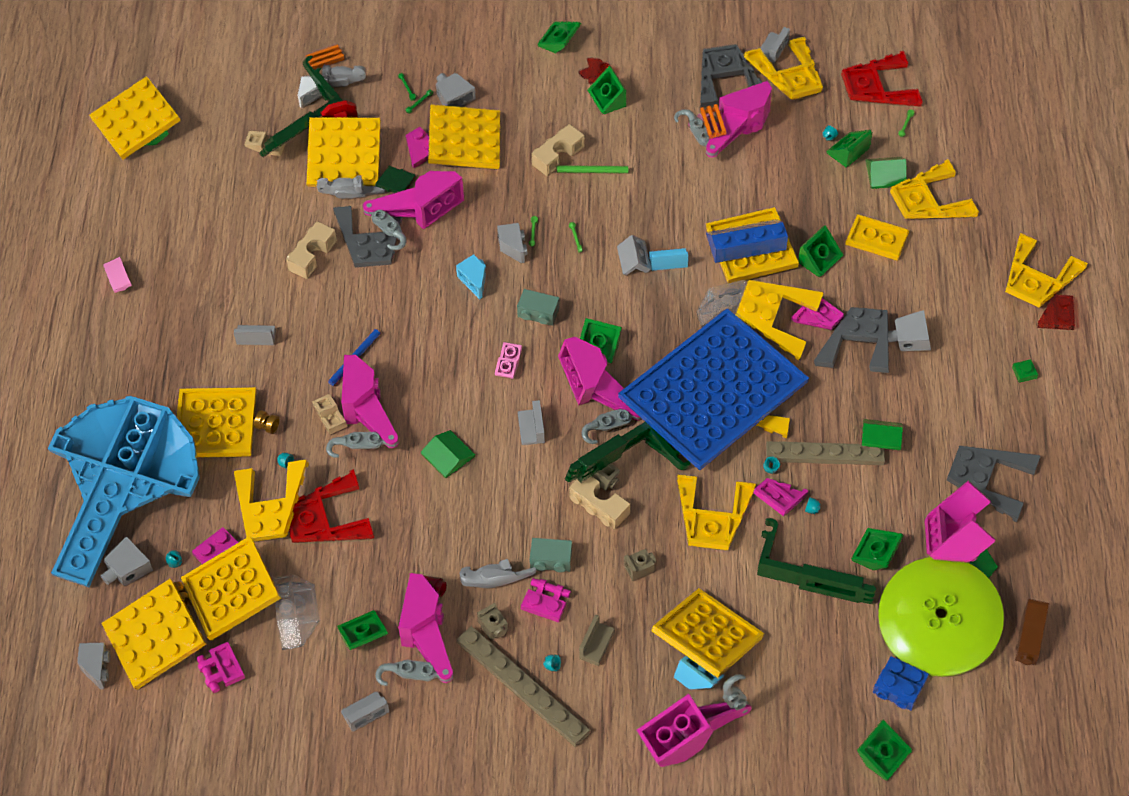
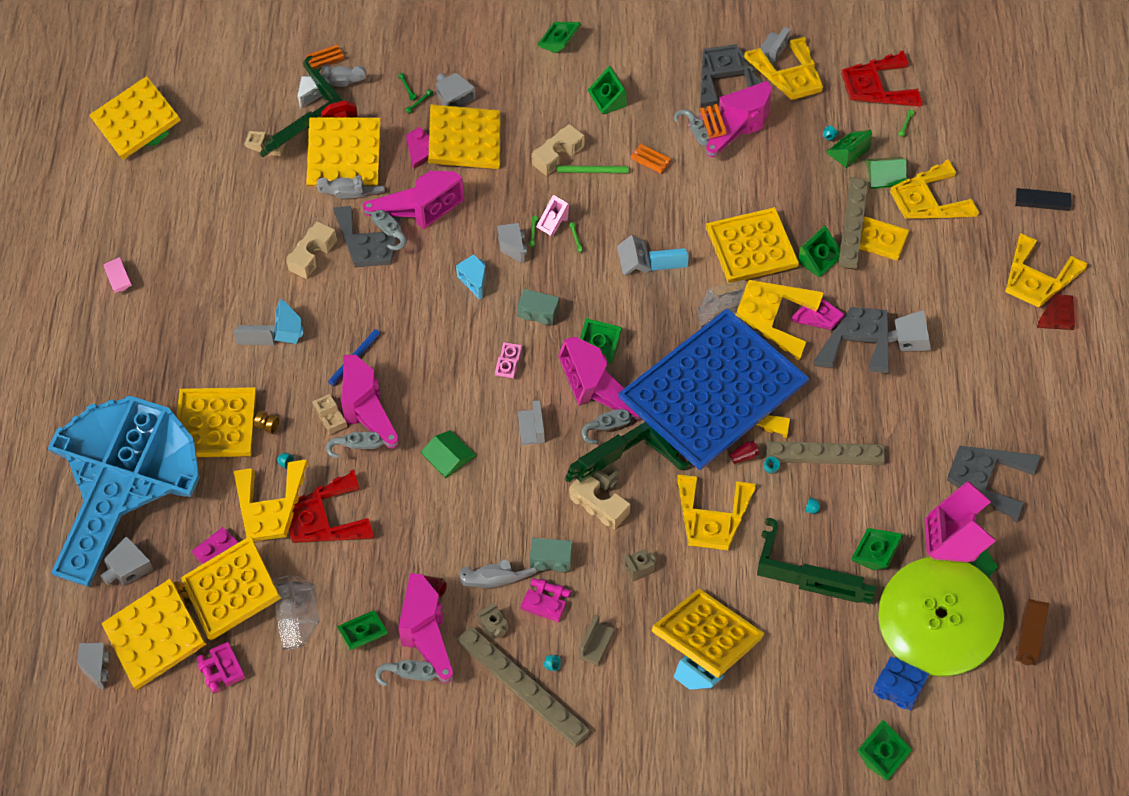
(171, 561): teal hinge -> none
(287, 324): none -> medium azure slope
(365, 711): light grey panel -> none
(395, 180): dark green piece -> none
(553, 215): none -> slope
(595, 69): clear red plate -> none
(652, 156): none -> orange tile
(686, 728): dark pink slope -> none
(746, 452): none -> dark red cone
(747, 240): blue slope -> none
(779, 495): dark pink wing -> none
(853, 223): none -> dark tan plate
(882, 434): green slope -> none
(1025, 371): green plate -> none
(1043, 199): none -> black tile

